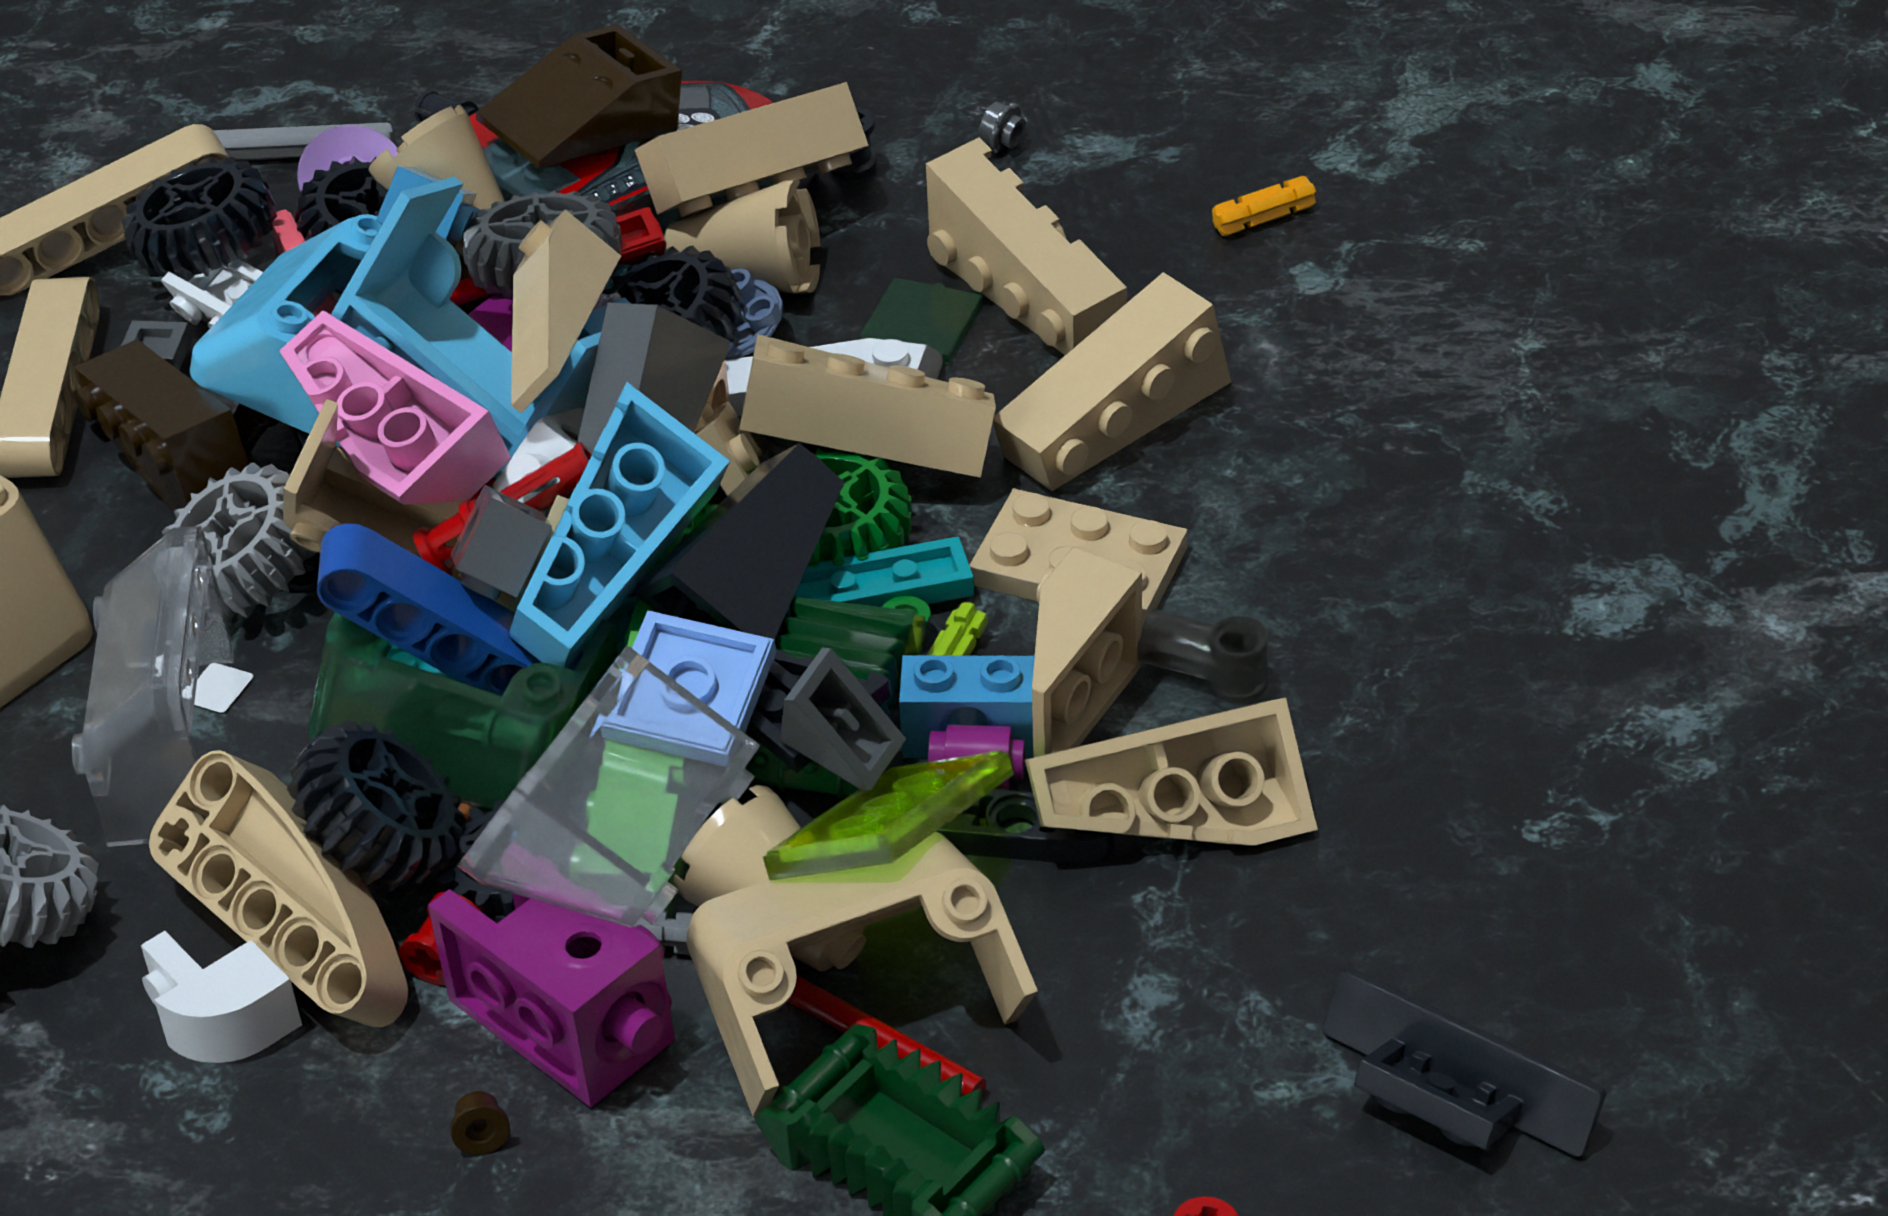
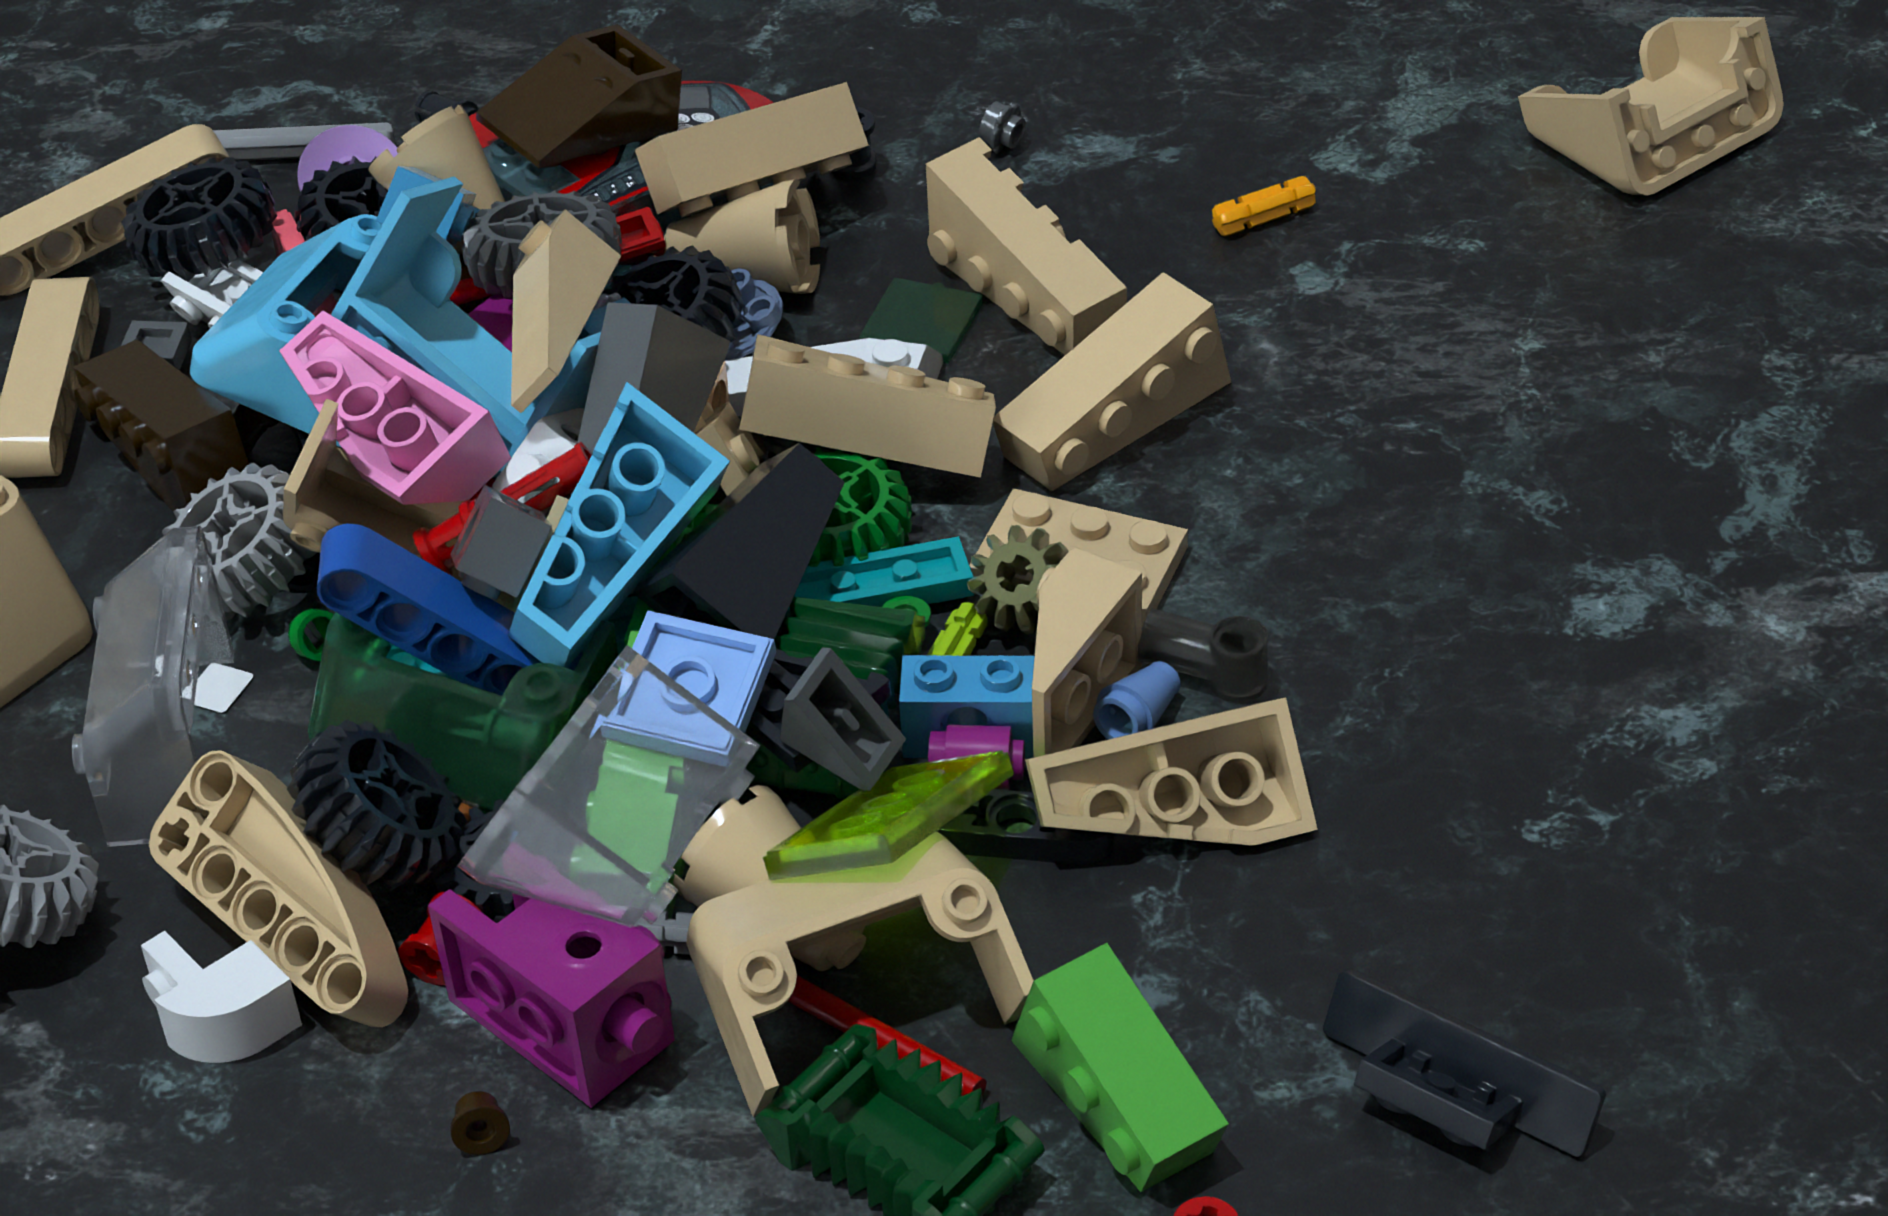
(317, 622): none -> green hinge
(1015, 557): none -> olive gear
(1118, 1068): none -> bright green wedge
(1136, 700): none -> medium blue cone
(1700, 97): none -> tan windscreen

